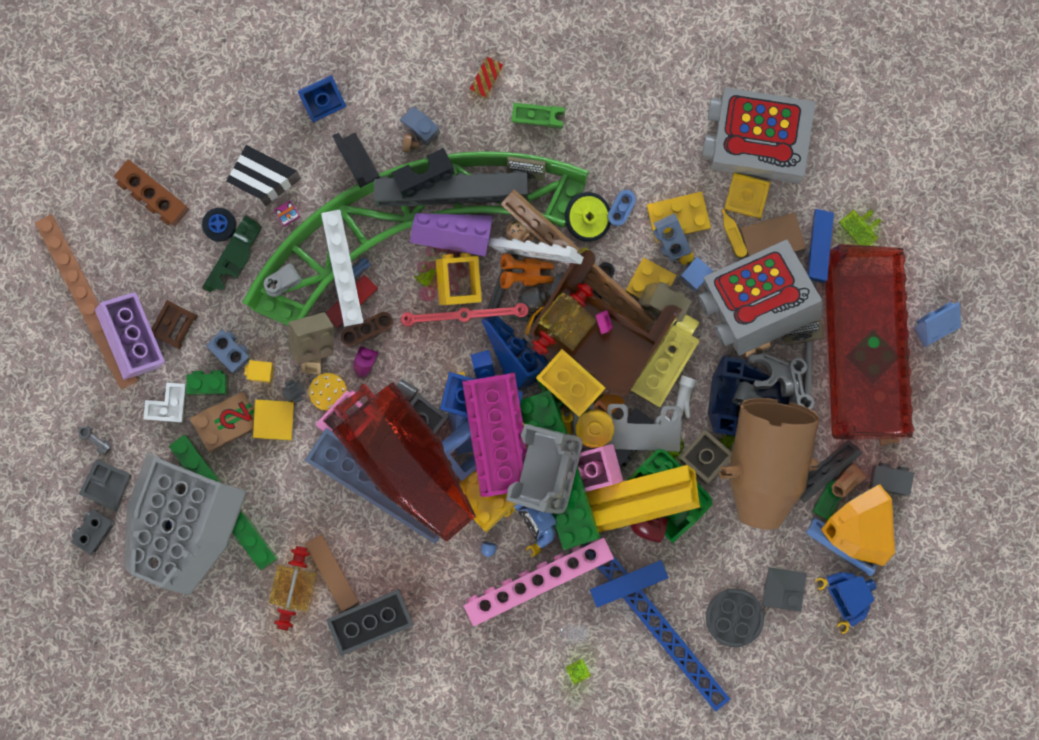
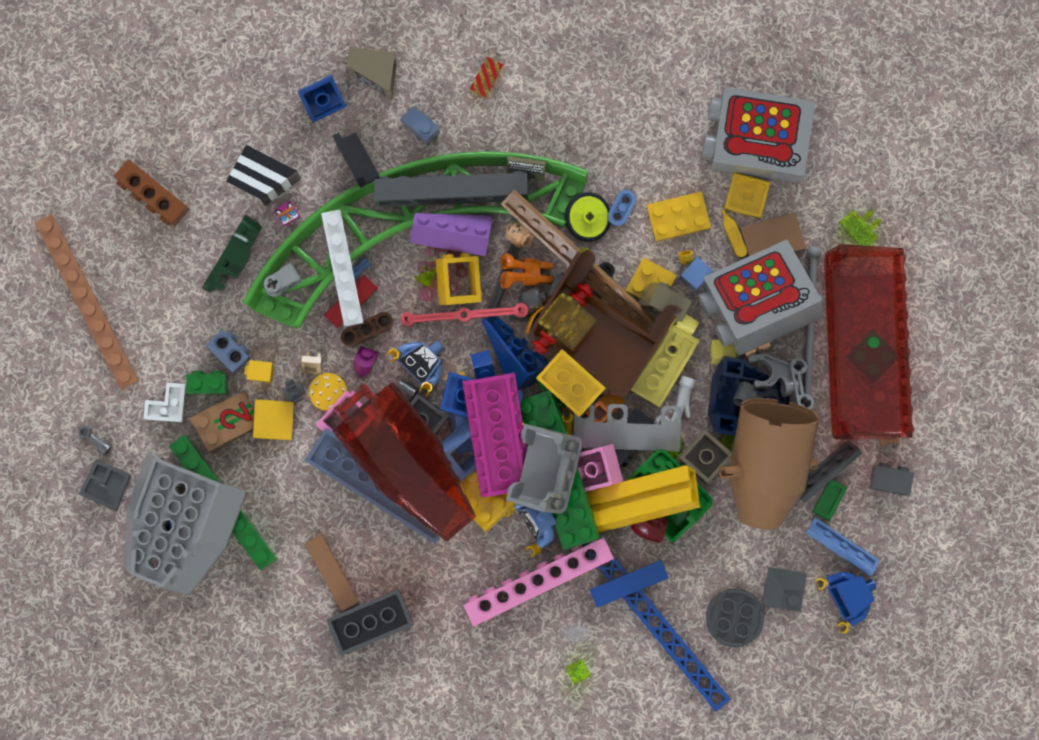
(92, 532): dark grey brick -> none
(129, 335): lavender brick -> none
(167, 321): reddish brown plate -> none
(214, 220): black wheel -> none
(292, 588): clear yellow brick -> none
(311, 338): dark tan brick -> none
(373, 69): none -> dark tan slope
(409, 143): medium nougat tile -> none
(420, 362): none -> torso
(439, 169): black arch -> none
(488, 549): medium blue hinge -> none
(537, 115): bright green plate -> none
(539, 250): white plate -> none
(595, 428): yellow tile -> none
(604, 322): dark pink tile -> none
(675, 236): sand blue brick -> none
(717, 351): none -> light yellow brick
(808, 333): slope -> none
(820, 245): blue tile -> none
(850, 479): medium nougat piece -> none
(864, 527): light orange brick -> none
(938, 323): medium blue slope -> none

